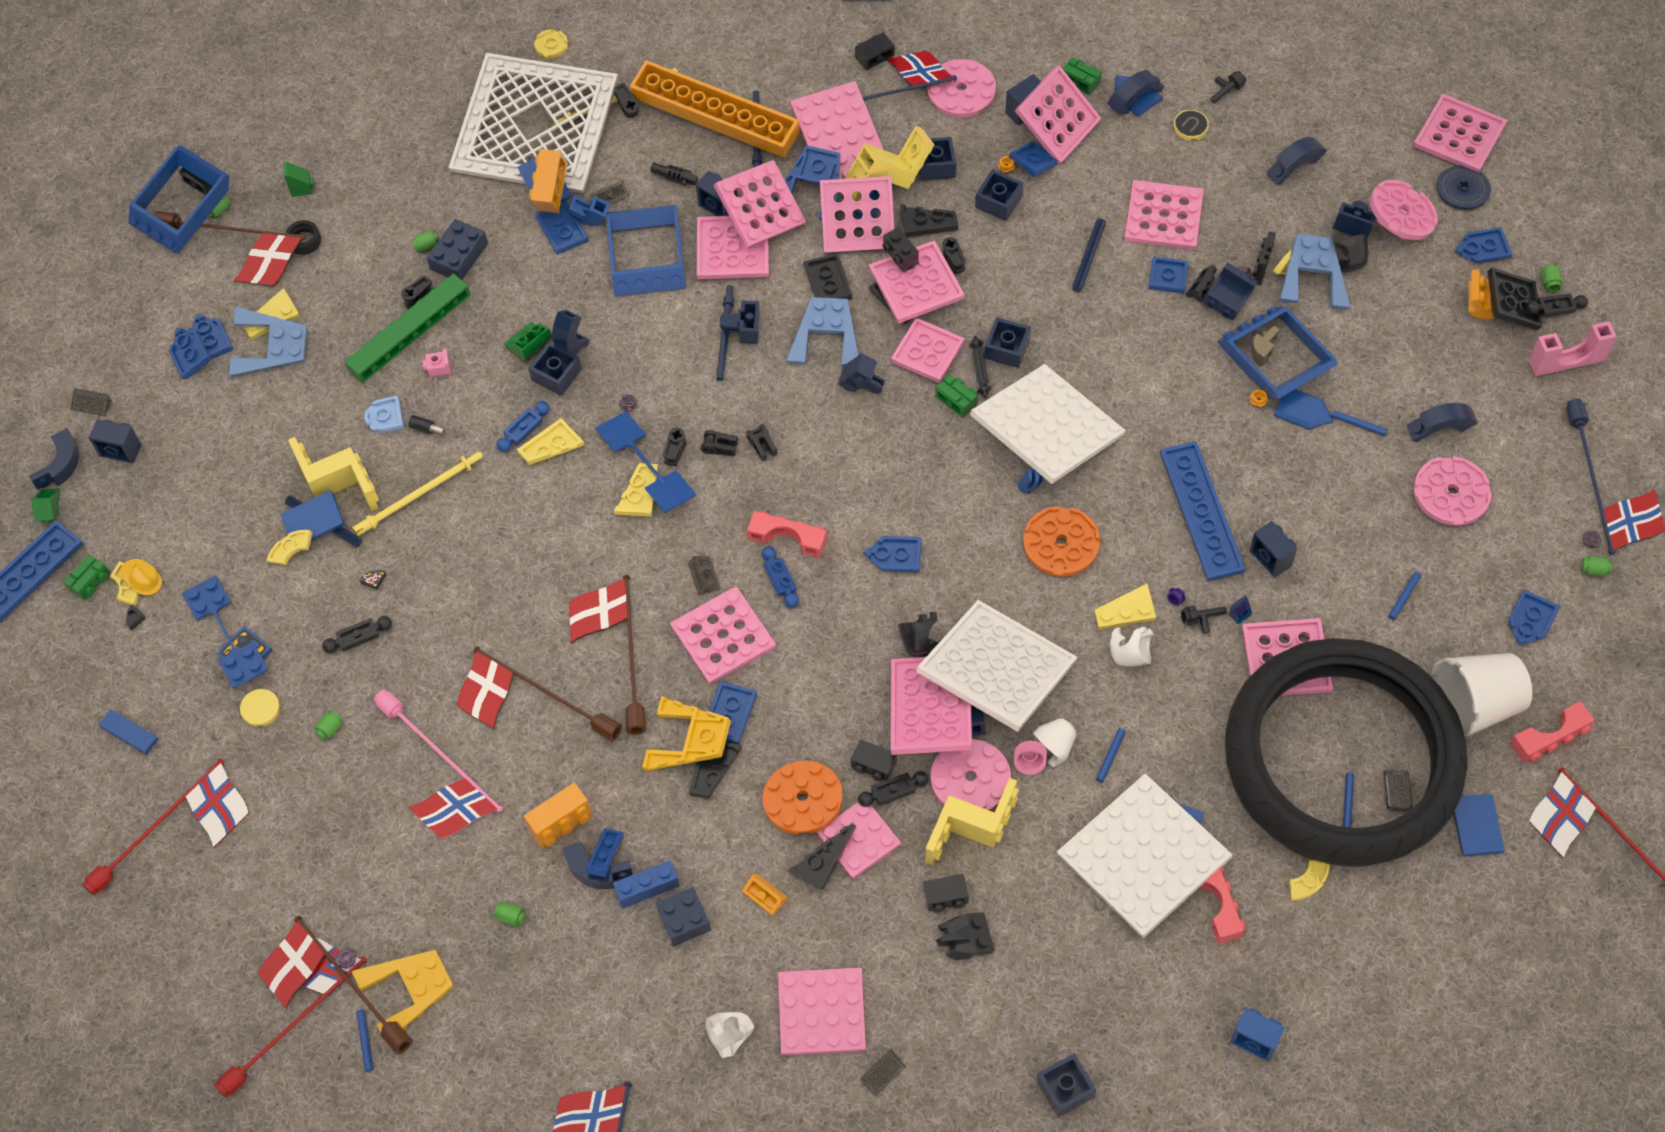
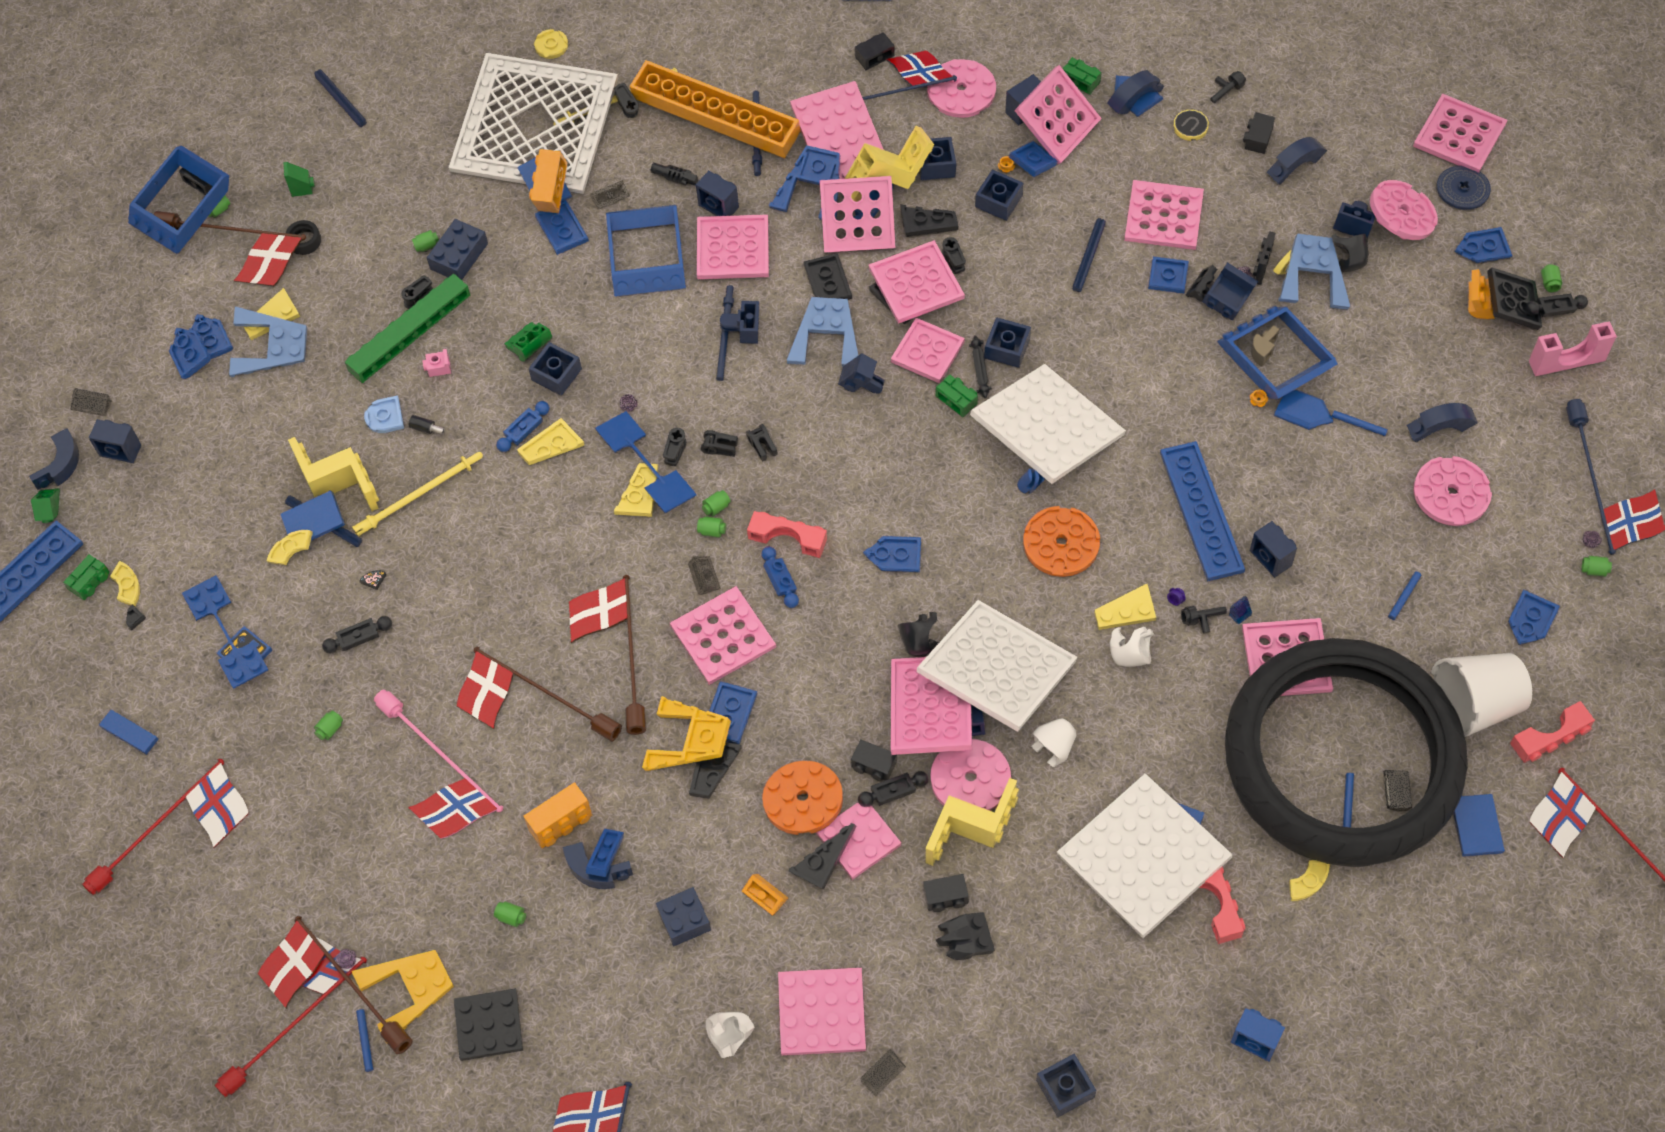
(141, 576): yellow piece -> none
(260, 707): light yellow tile -> none
(340, 98): none -> dark blue axle
(488, 1024): none -> black plate
(565, 332): dark blue arch -> none
(591, 212): blue brick -> none
(646, 884): blue brick -> none
(711, 526): none -> bright green brick
(715, 503): none -> bright green brick
(778, 187): bright pink piece -> none
(900, 249): black brick -> none
(1030, 757): bright pink piece -> none
(1110, 755): blue bar -> none
(1259, 132): none -> black brick

